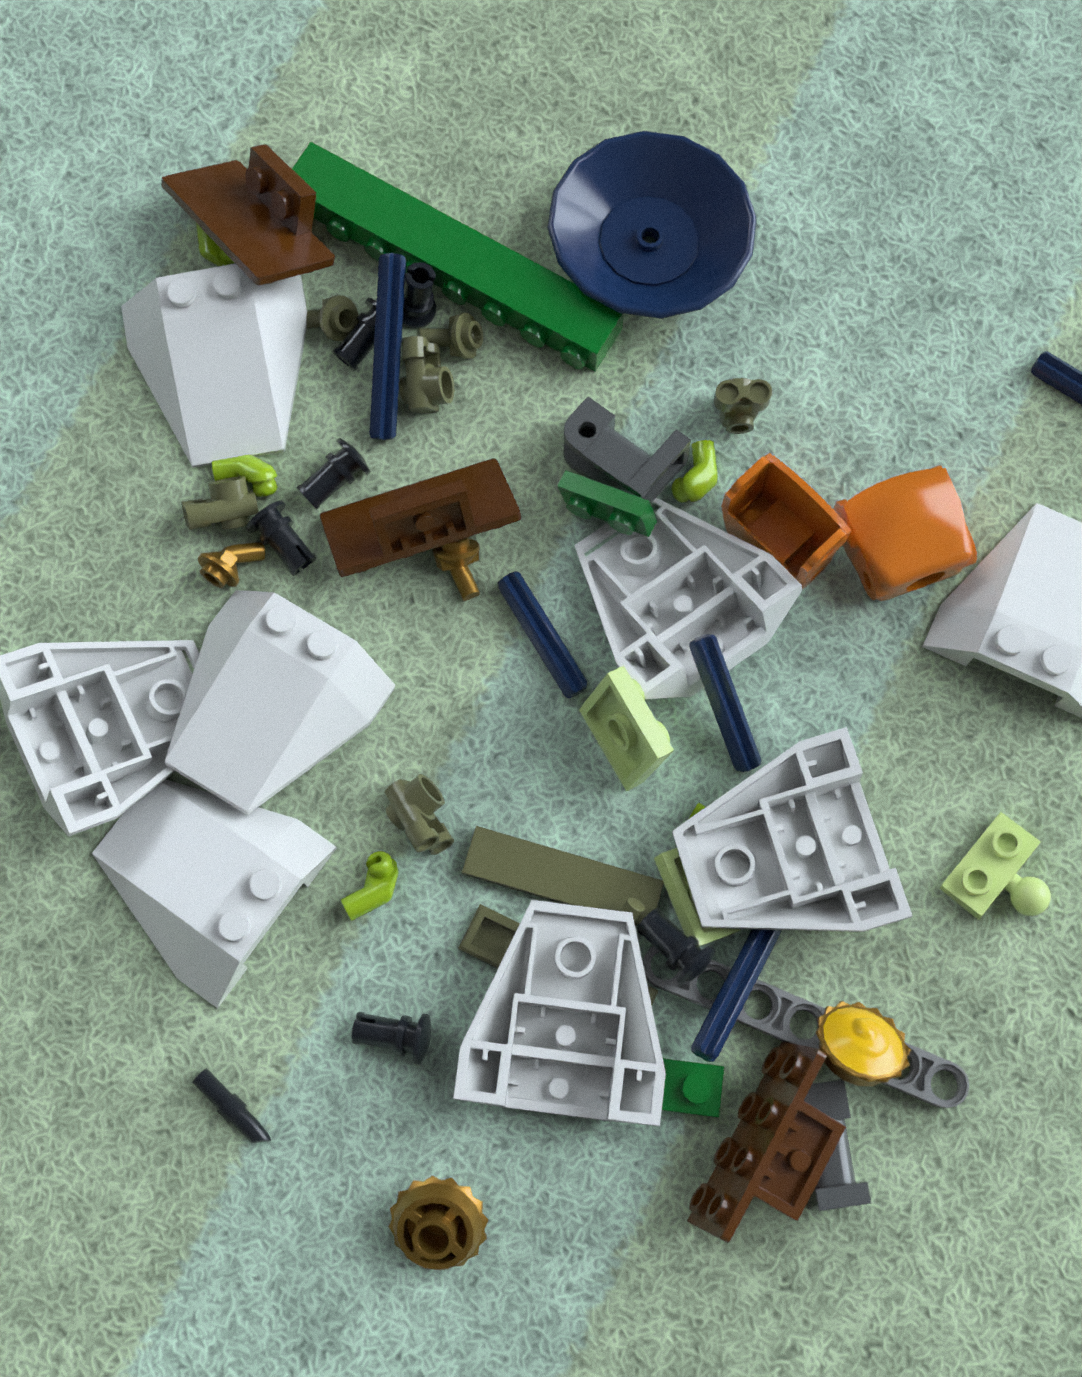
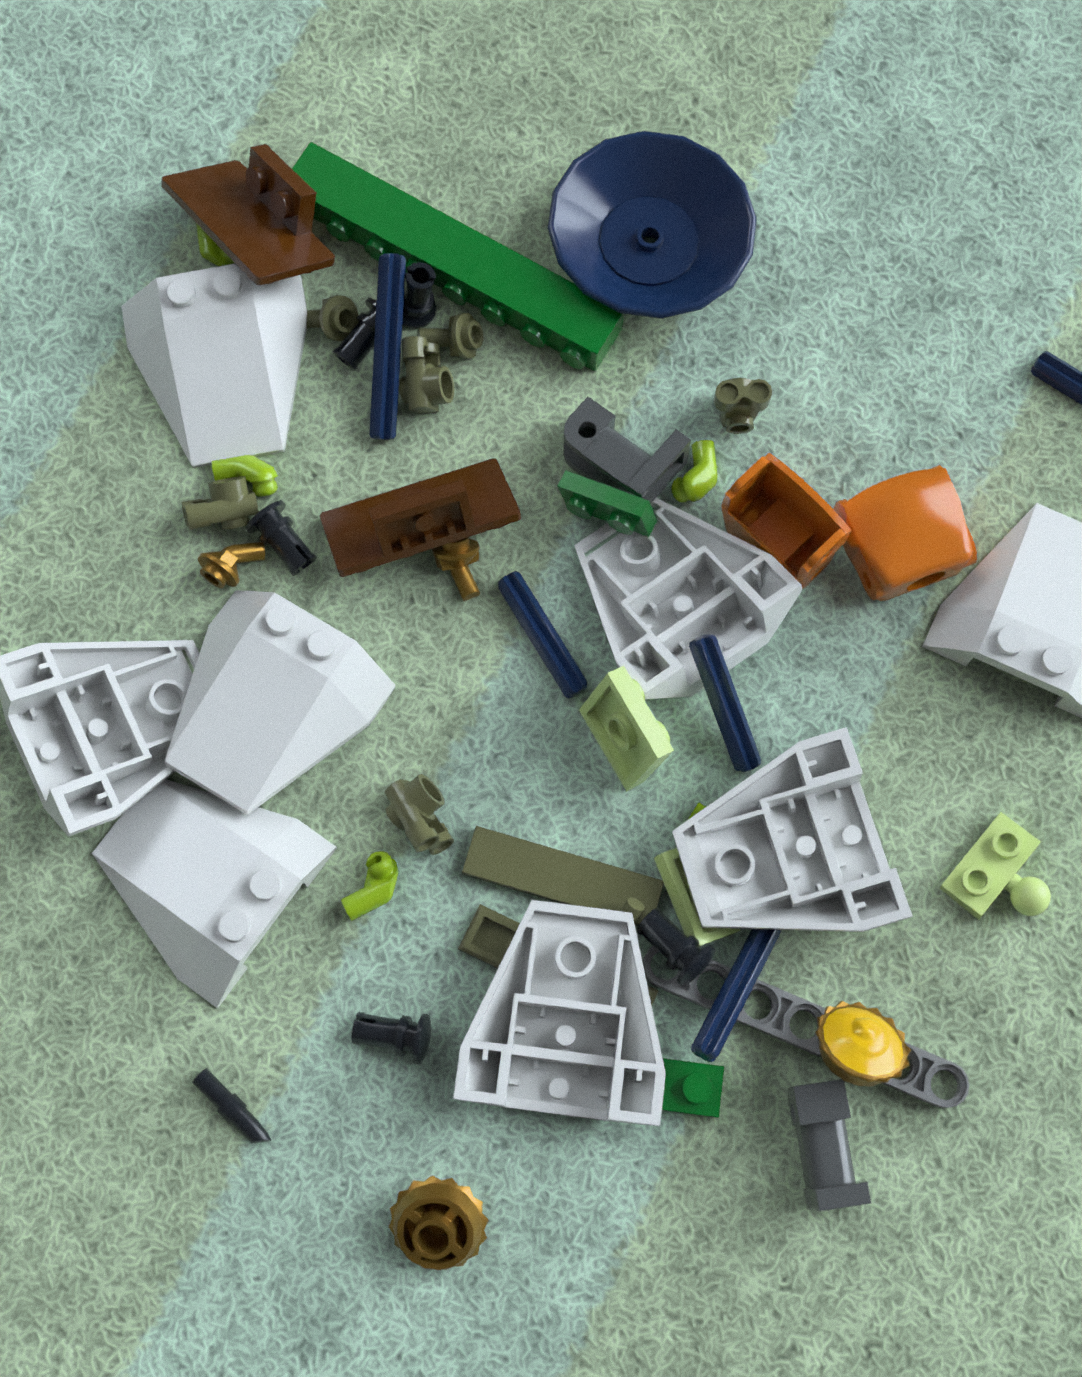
(333, 474): black pin -> none
(774, 1149): reddish brown bracket -> none

